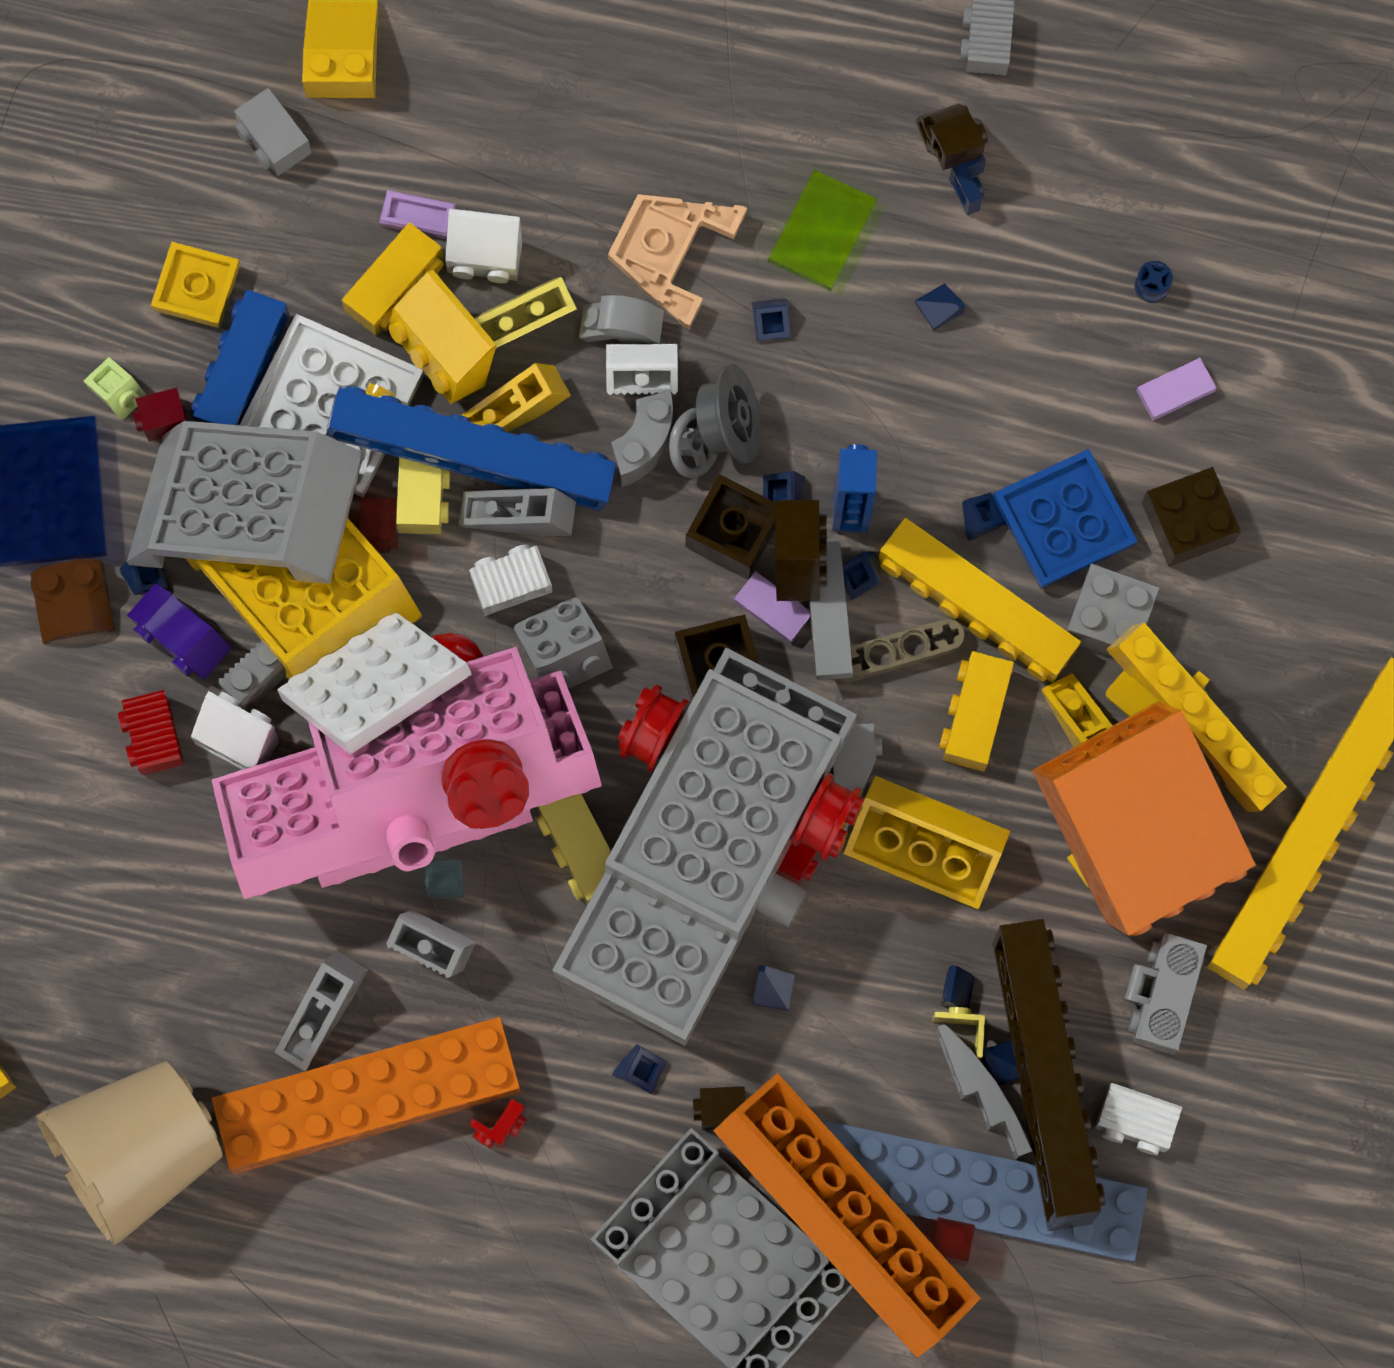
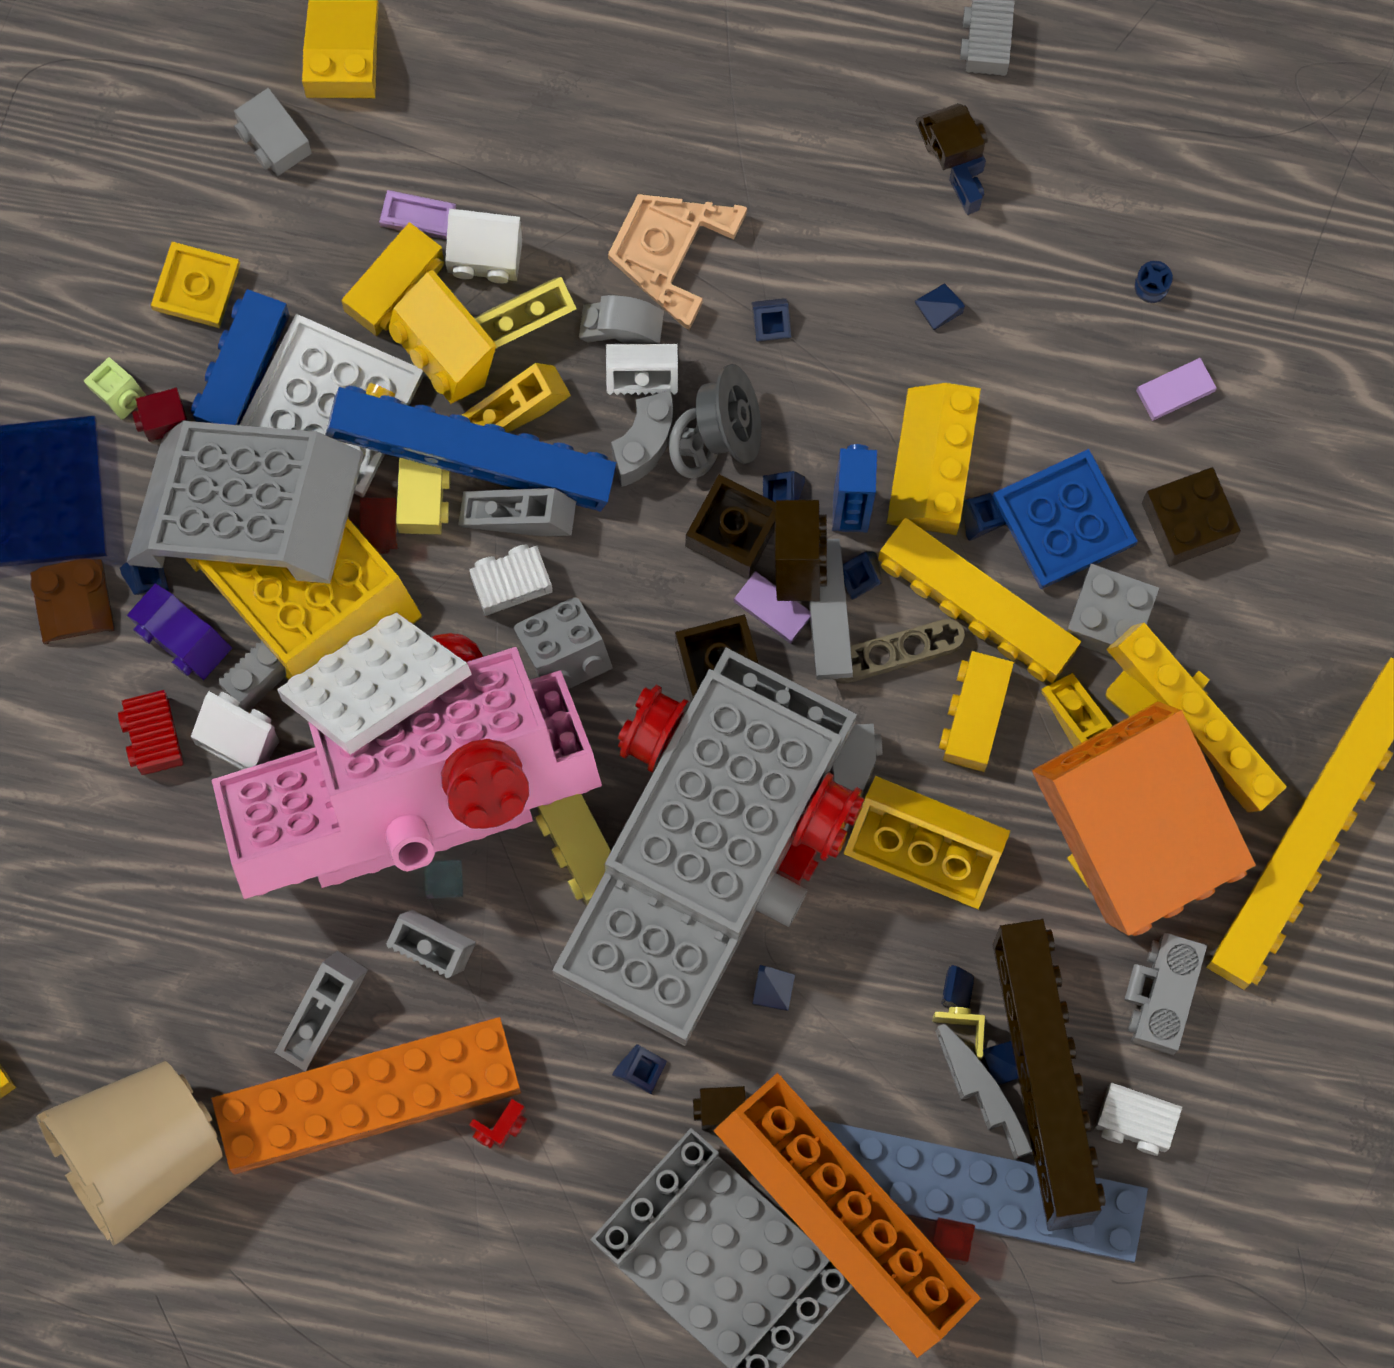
(822, 230): clear neon green tile -> none
(934, 456): none -> yellow slope

